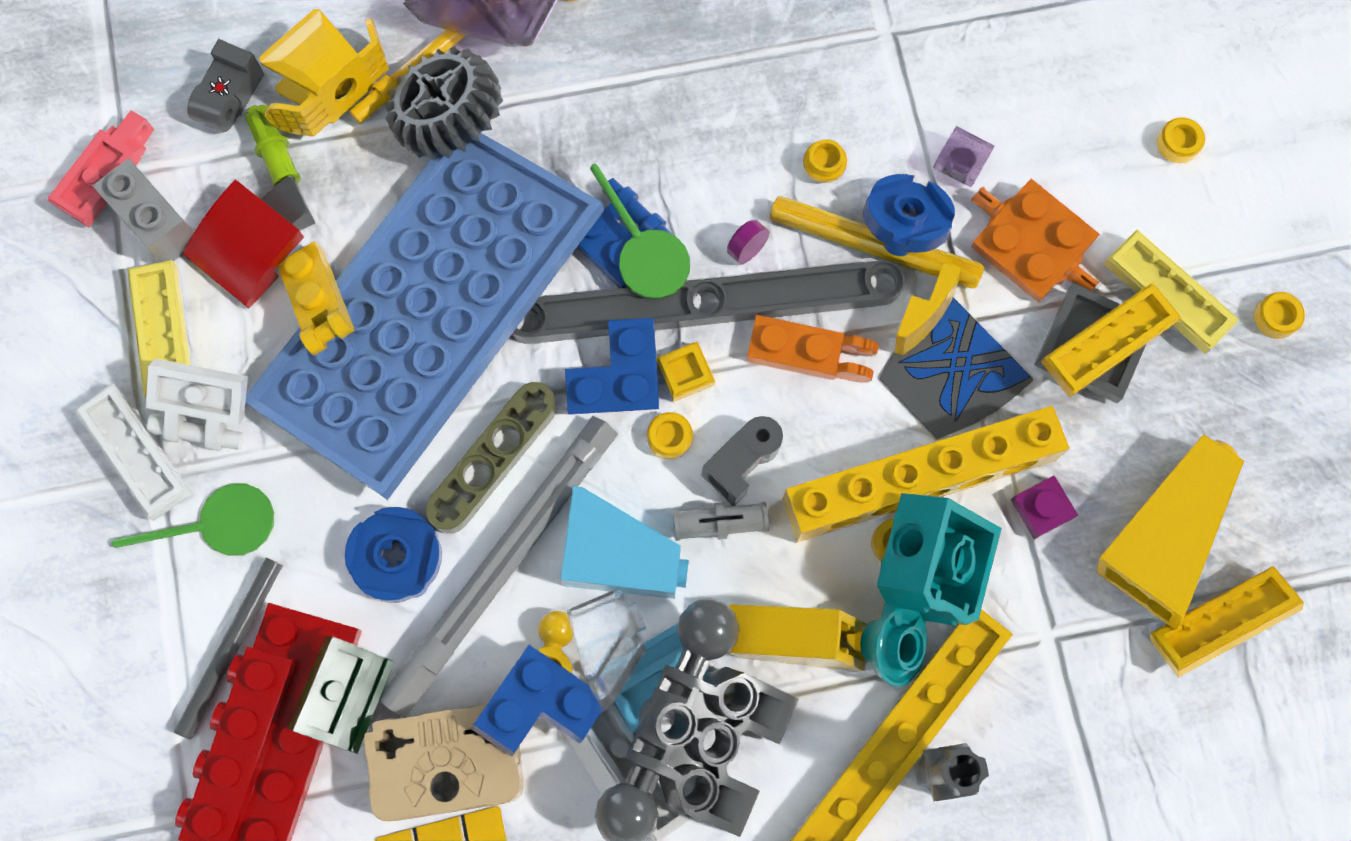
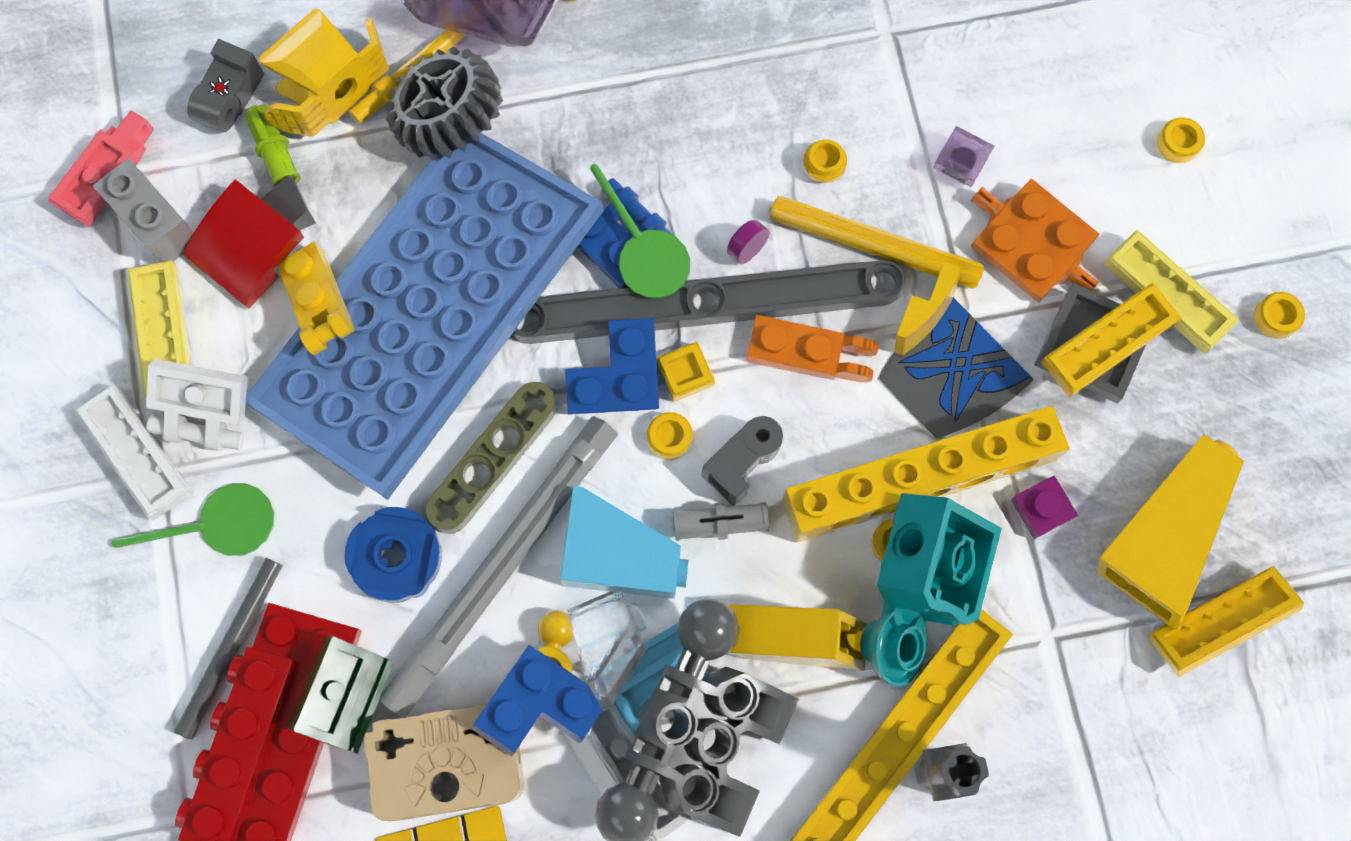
(907, 233): blue plate -> none

